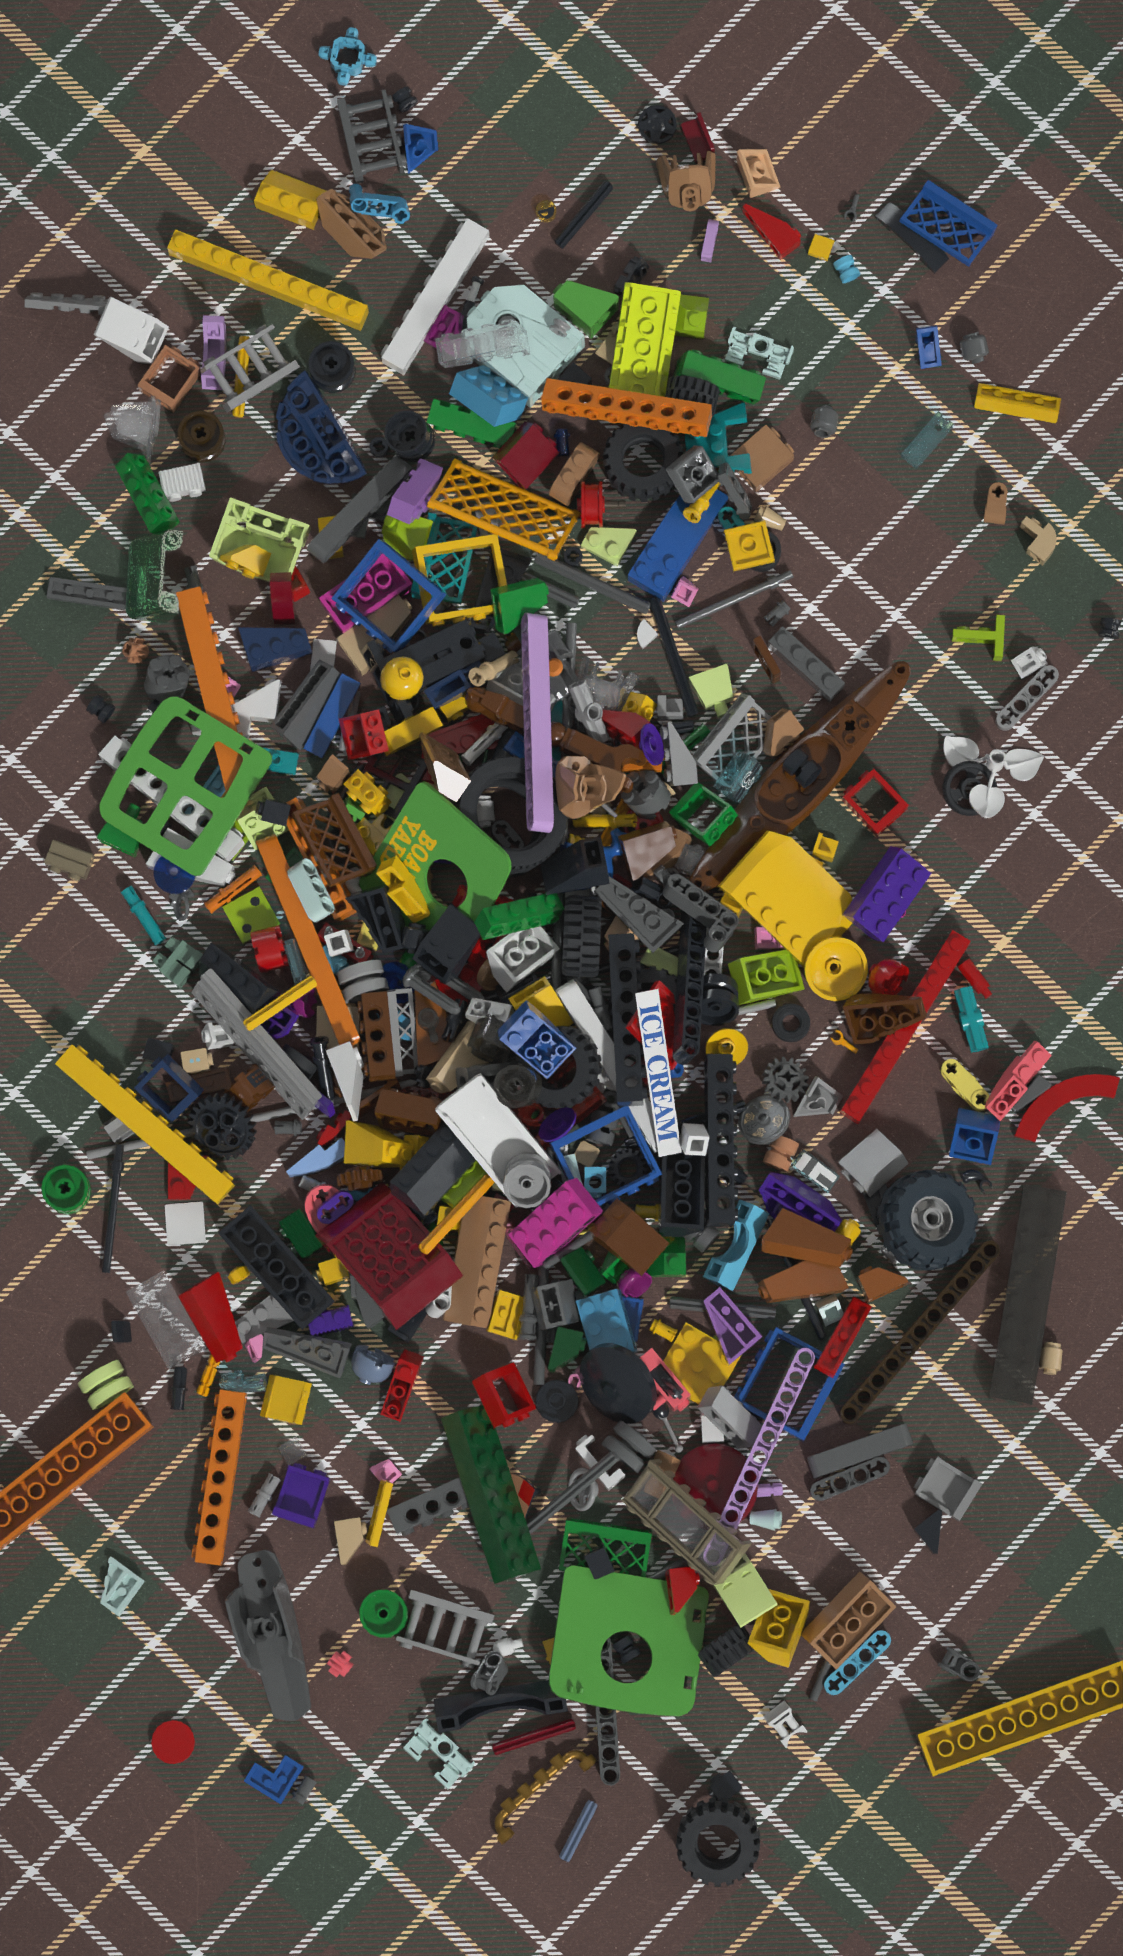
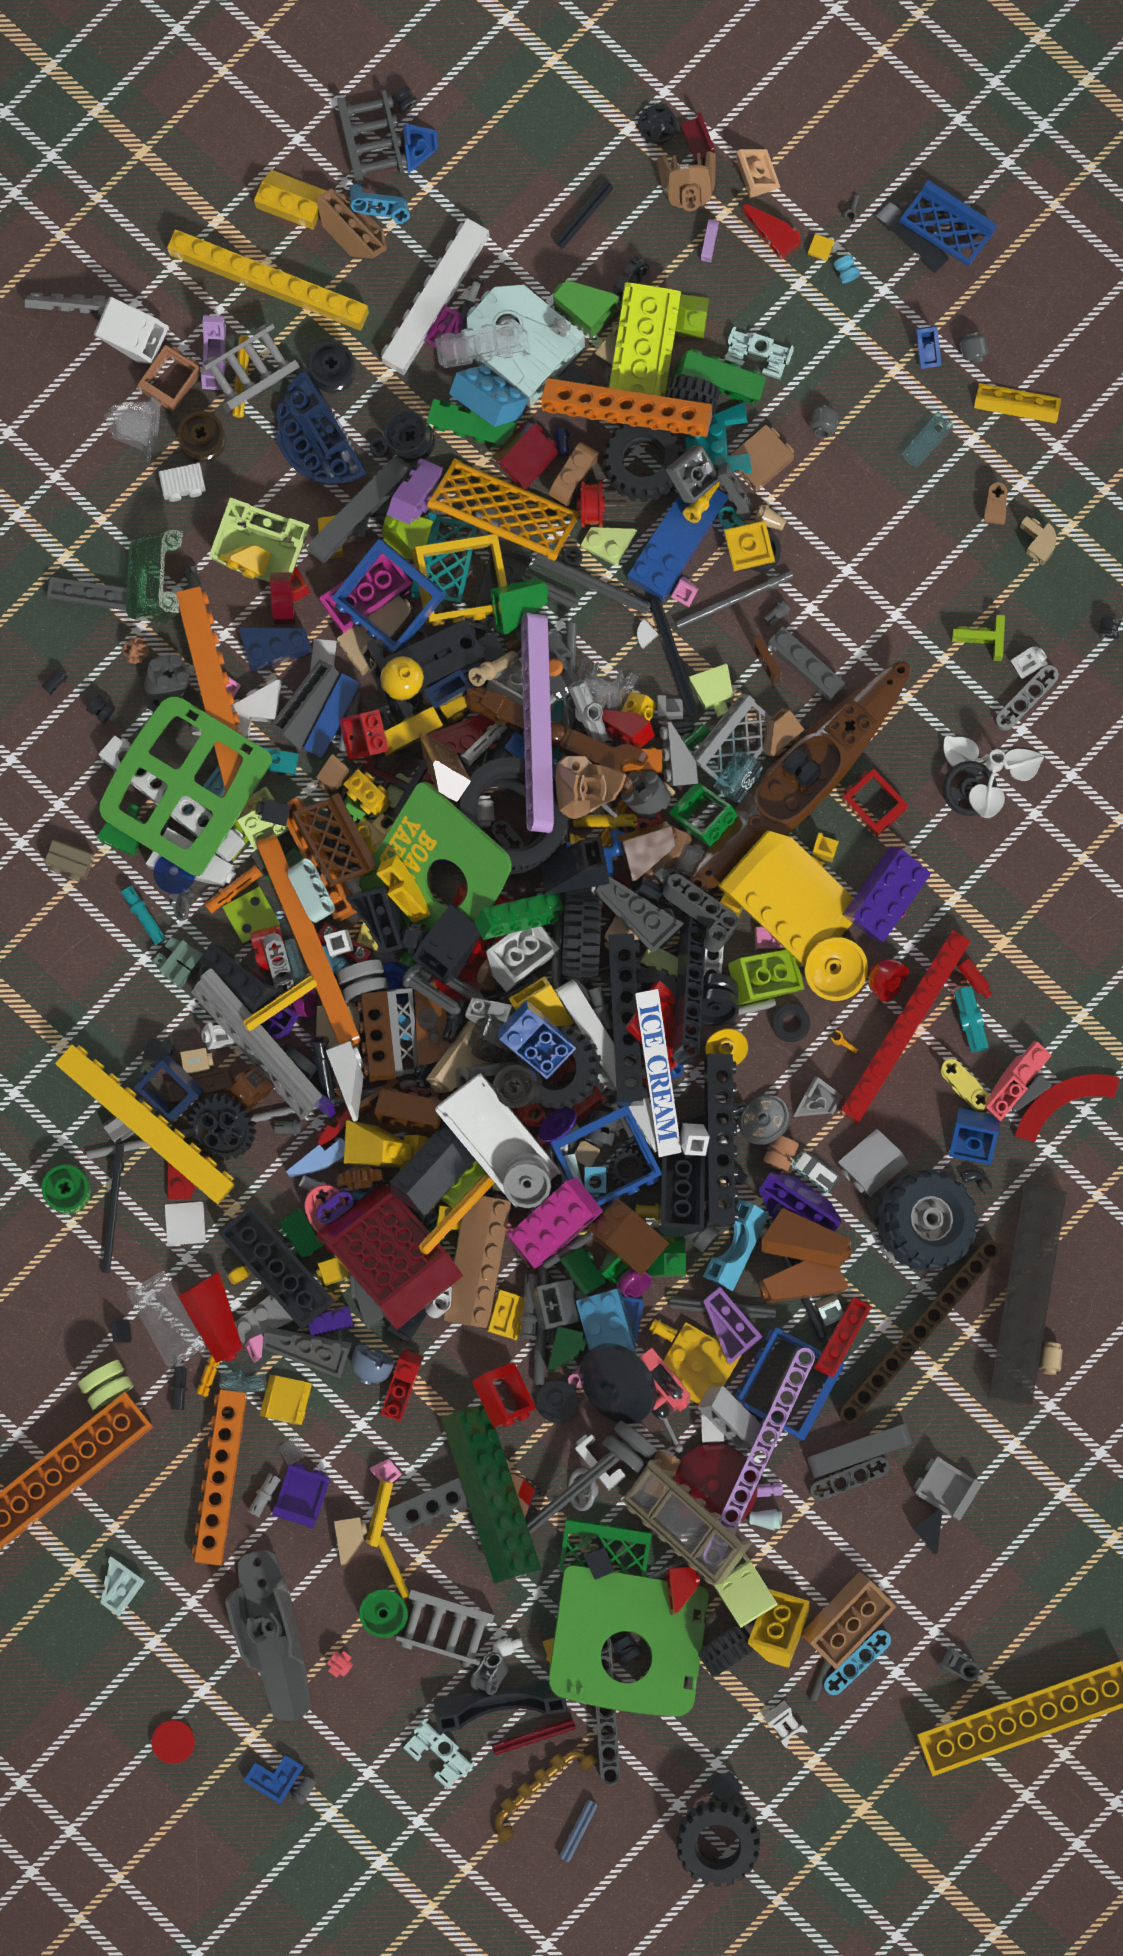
(55, 681): none -> black pin
(146, 493): green brick -> none
(277, 967): none -> light grey beam
(351, 42): medium azure piece -> none
(393, 1568): none -> yellow bar
(546, 211): clear yellow tile -> none
(651, 744): dark purple dish -> none
(786, 1078): dark grey gear -> none
(849, 1229): yellow brick -> none
(878, 1015): reddish brown wedge -> none
(879, 1282): dark orange slope -> none

